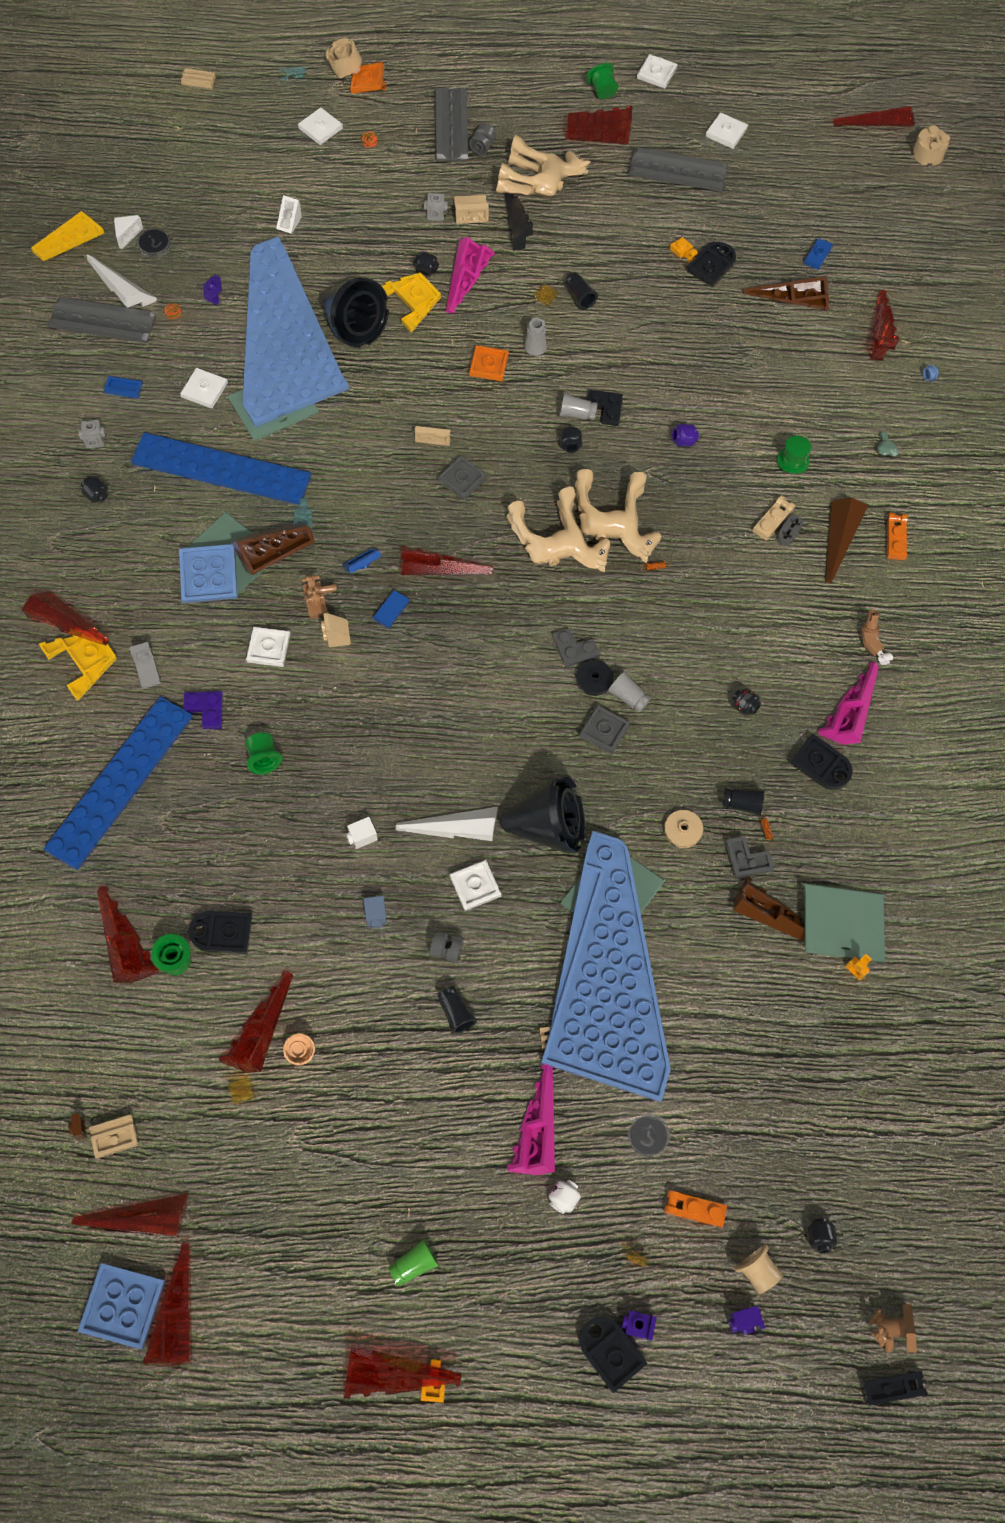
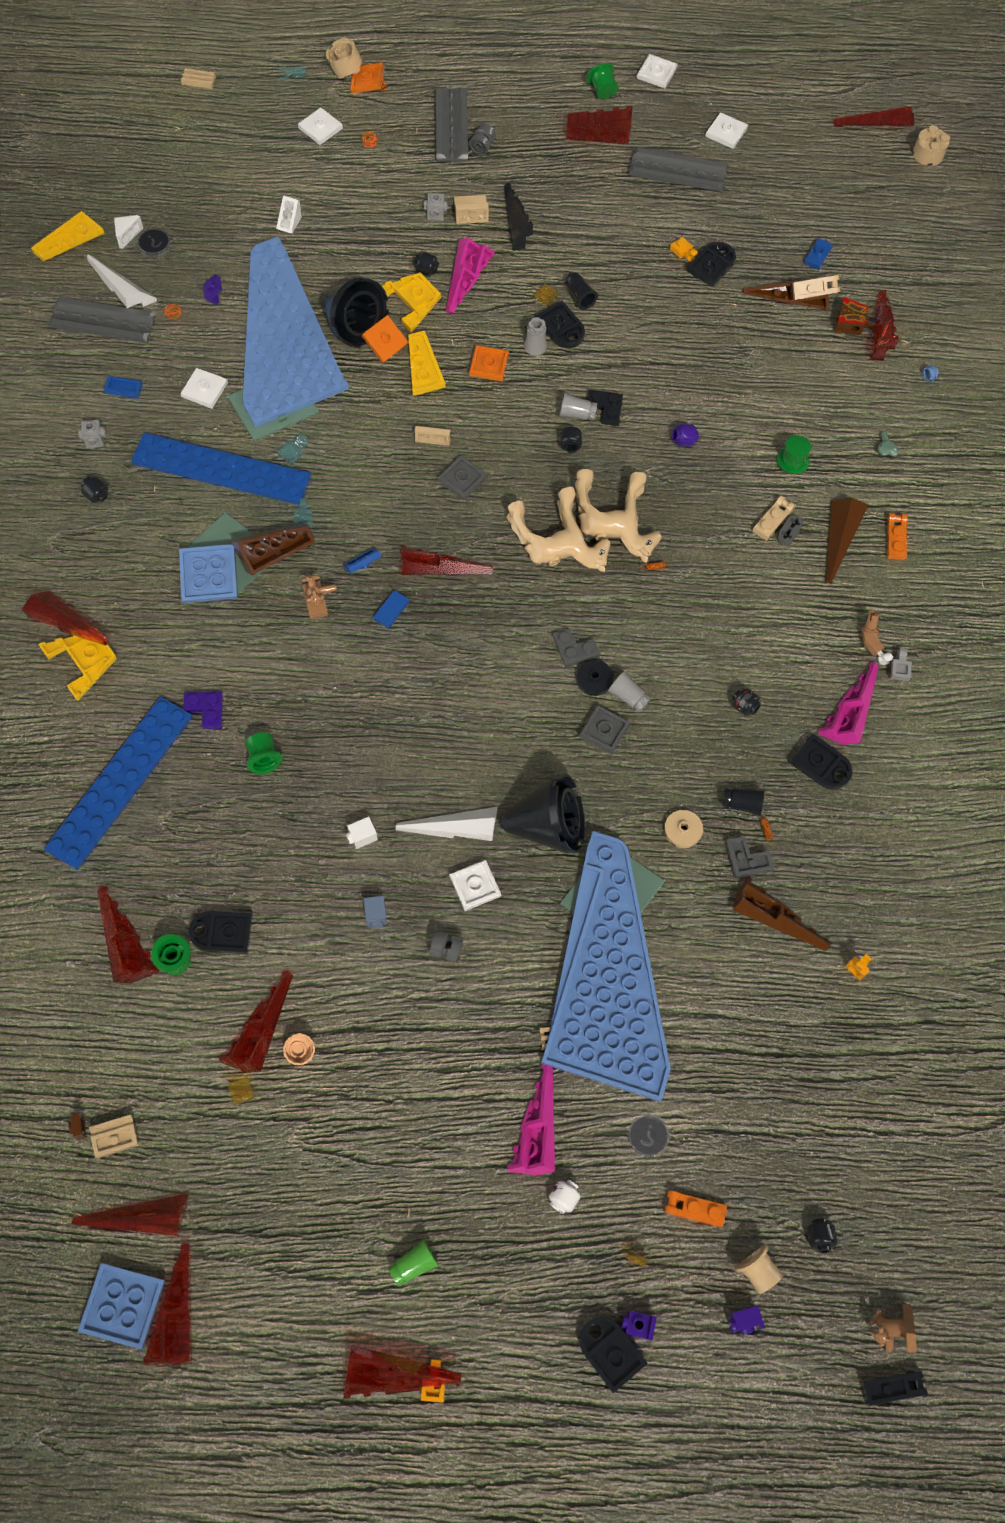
(145, 665): light grey bracket -> none
(268, 646): white plate -> none
(292, 451): none -> clear light blue plate
(335, 630): tan slope -> none
(385, 339): none -> orange plate
(424, 367): none -> yellow wing
(456, 1010): black plant -> none
(550, 170): tan animal -> none
(562, 324): none -> black plate
(815, 287): none -> tan plate
(844, 921): sand green piece -> none
(853, 318): none -> torso
(901, 667): none -> light grey plate

